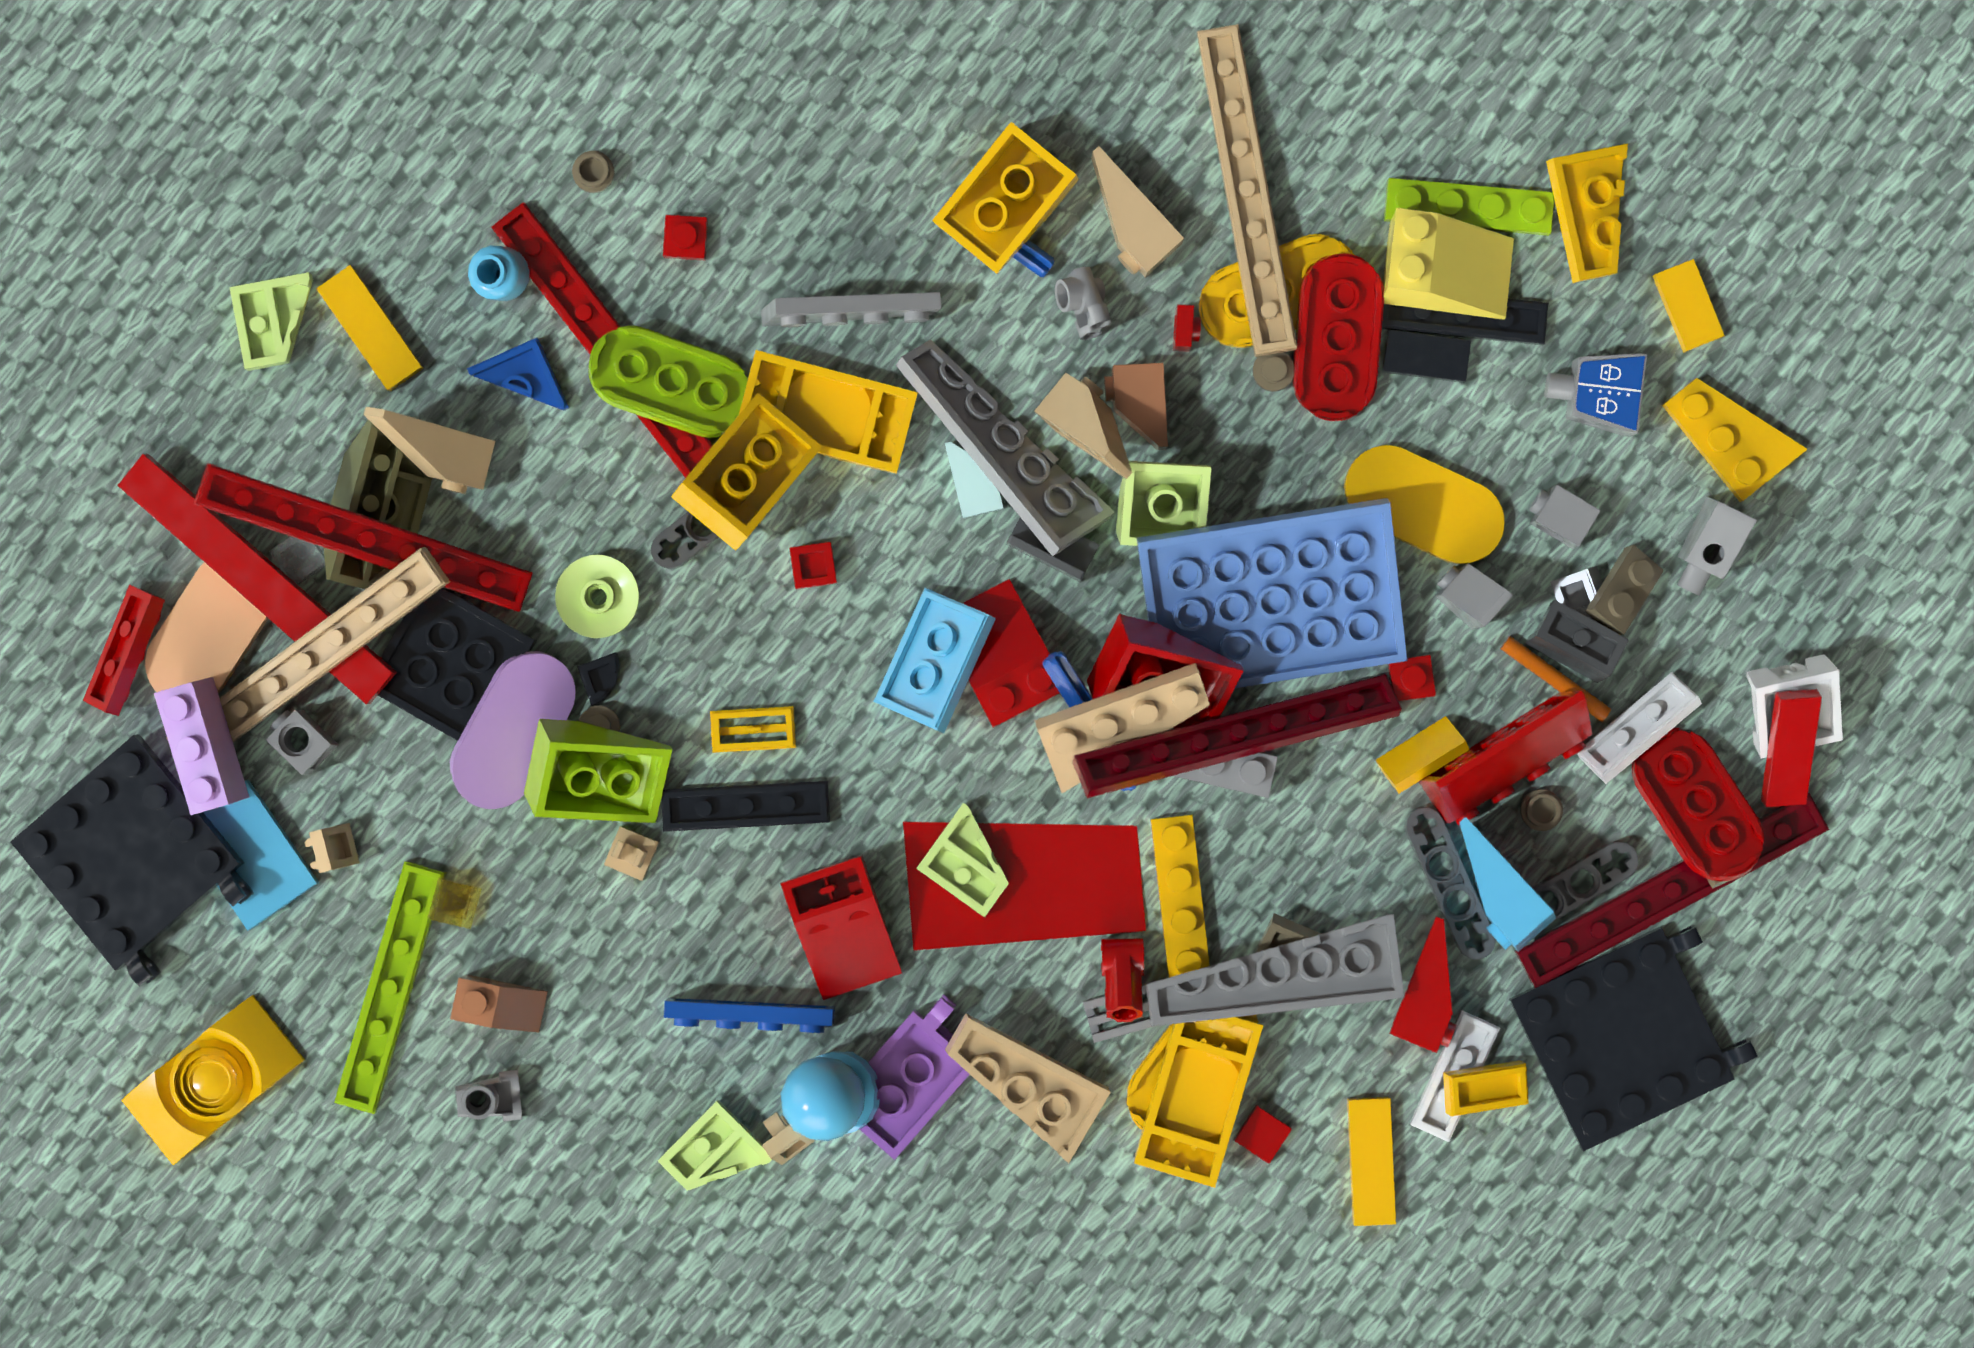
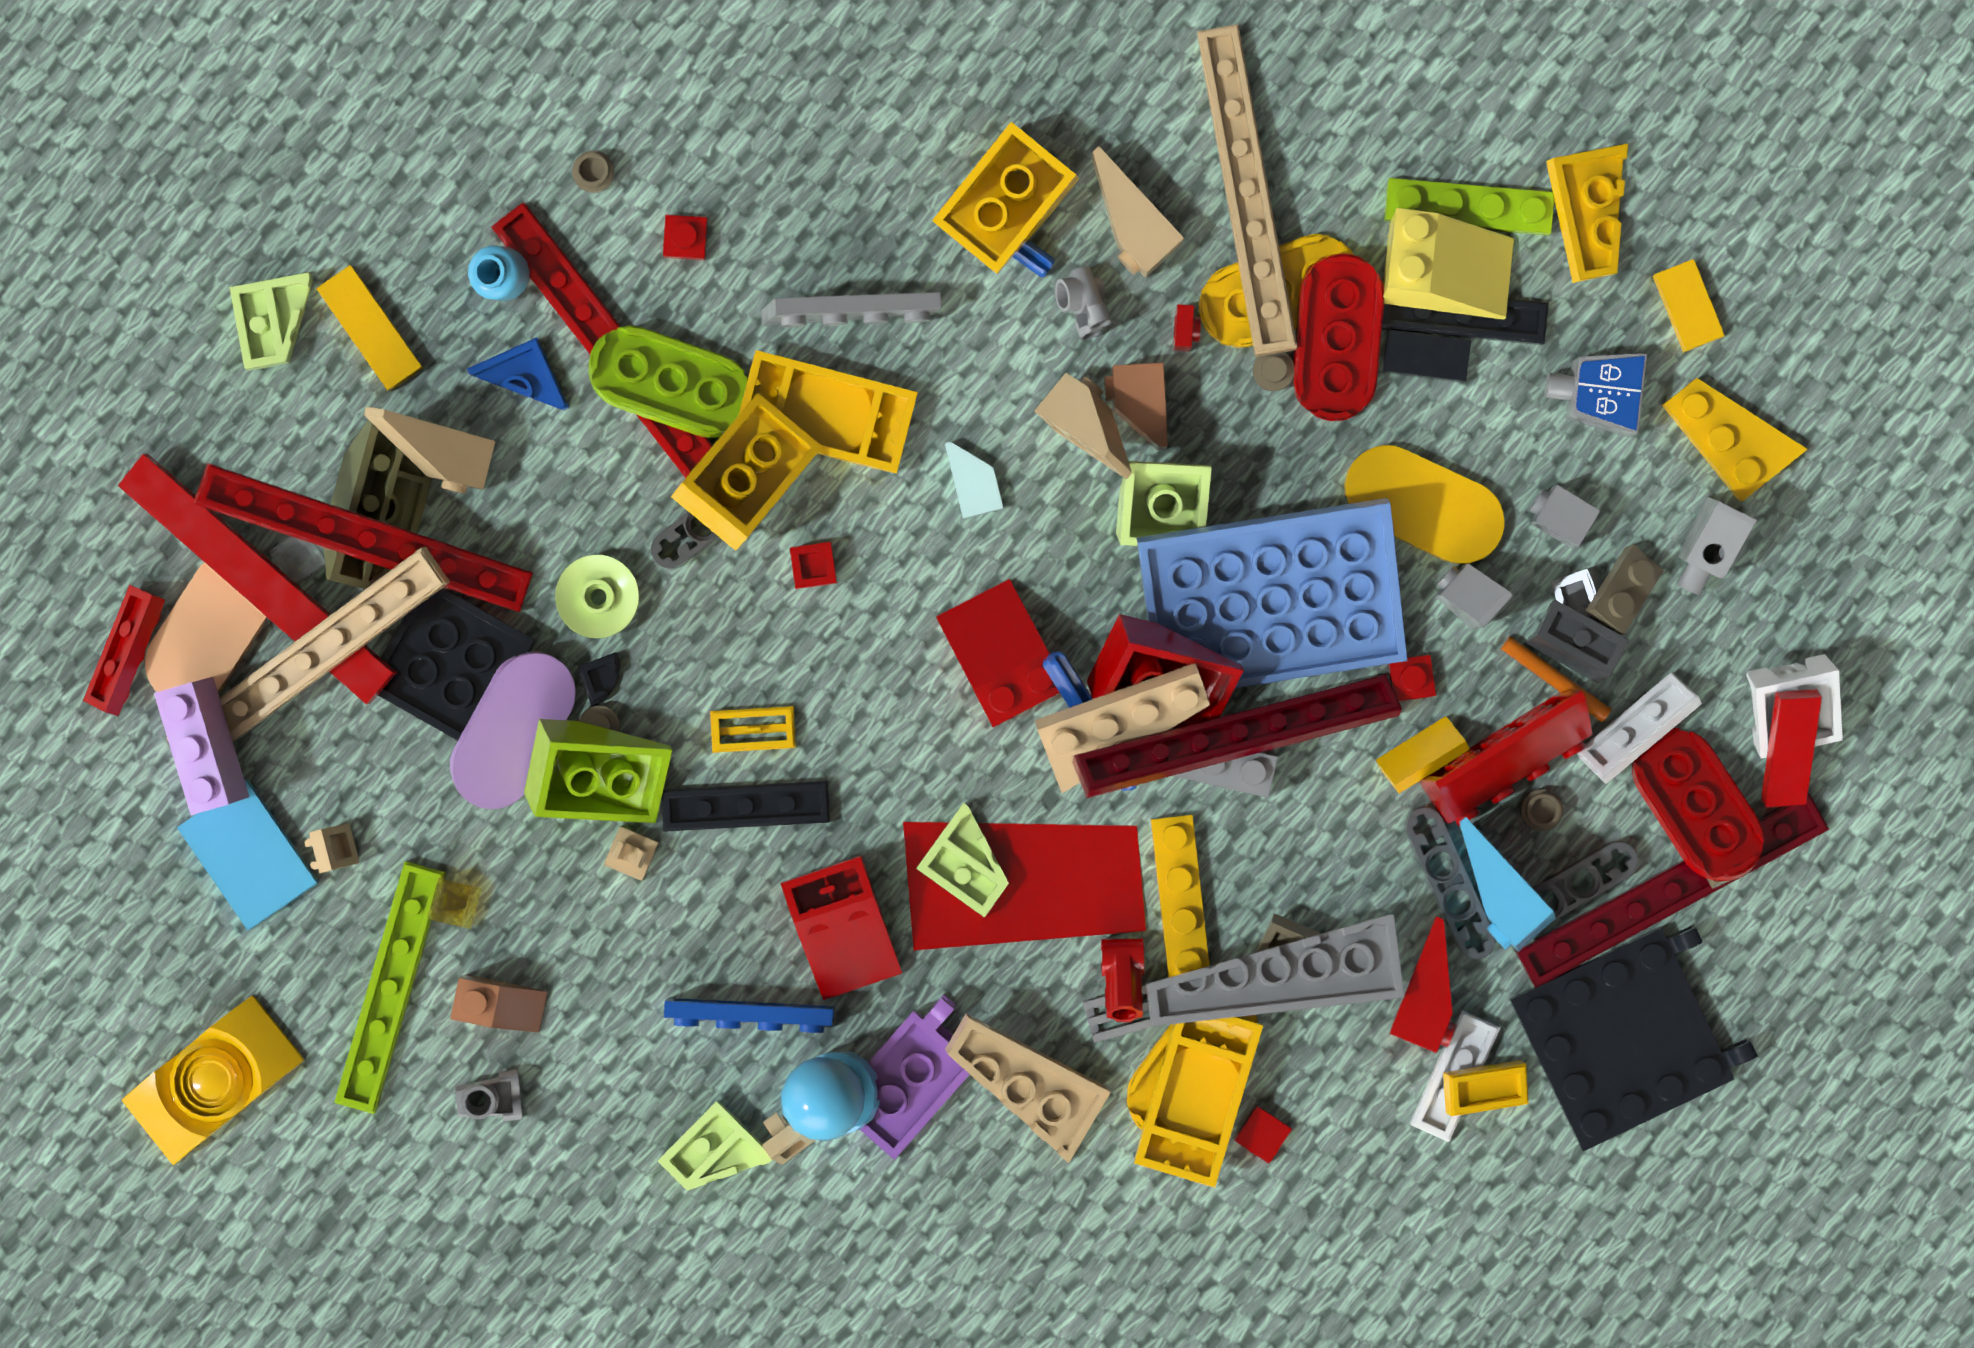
(129, 856): black plate -> none
(319, 744): light grey brick -> none
(934, 660): medium azure tile -> none
(1039, 491): light grey wing -> none
(1071, 561): dark grey panel -> none
(1371, 1161): yellow tile -> none

